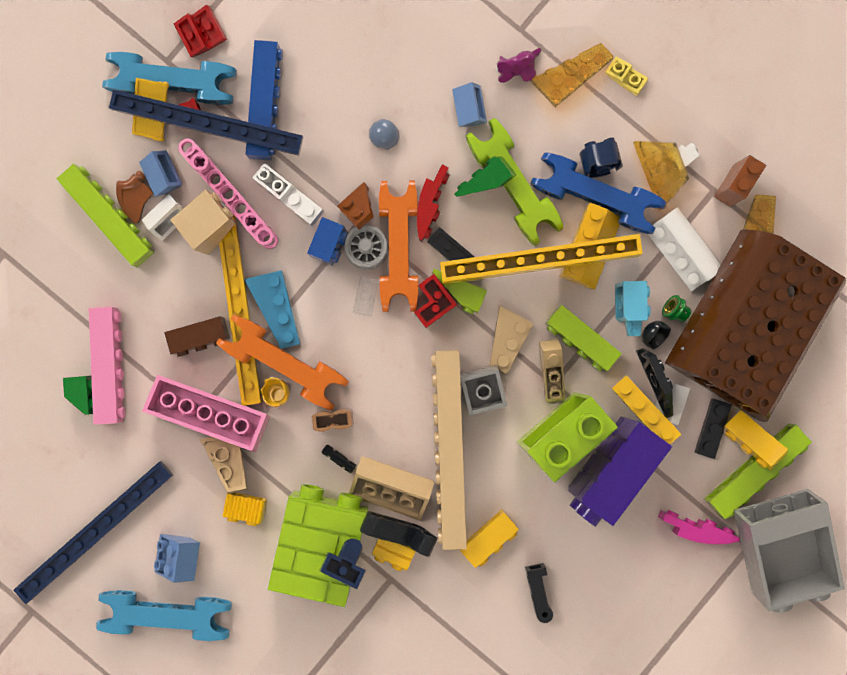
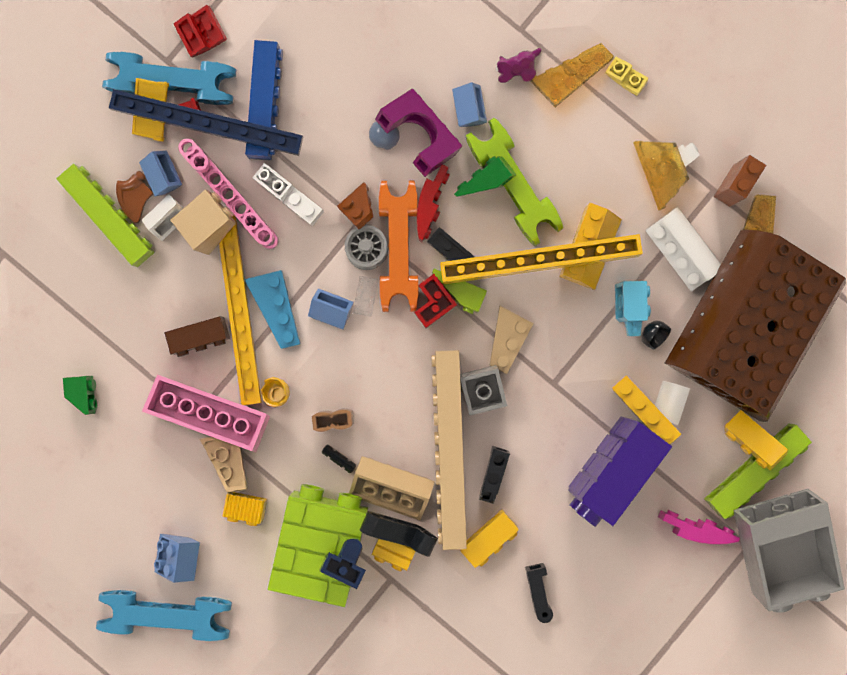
(93, 532): dark blue plate -> none
(106, 365): bright pink brick -> none
(255, 346): orange piece -> none
(328, 241): blue brick -> none
(330, 308): none -> medium blue brick
(412, 109): none -> magenta arch
(494, 474): none -> black leg
(552, 369): tan slope -> none
(567, 435): lime brick -> none
(583, 338): lime brick -> none
(600, 158): dark blue brick -> none
(627, 205): blue piece -> none
(657, 379): black wing -> none
(676, 309): green piece -> none
(713, 428): black plate -> none

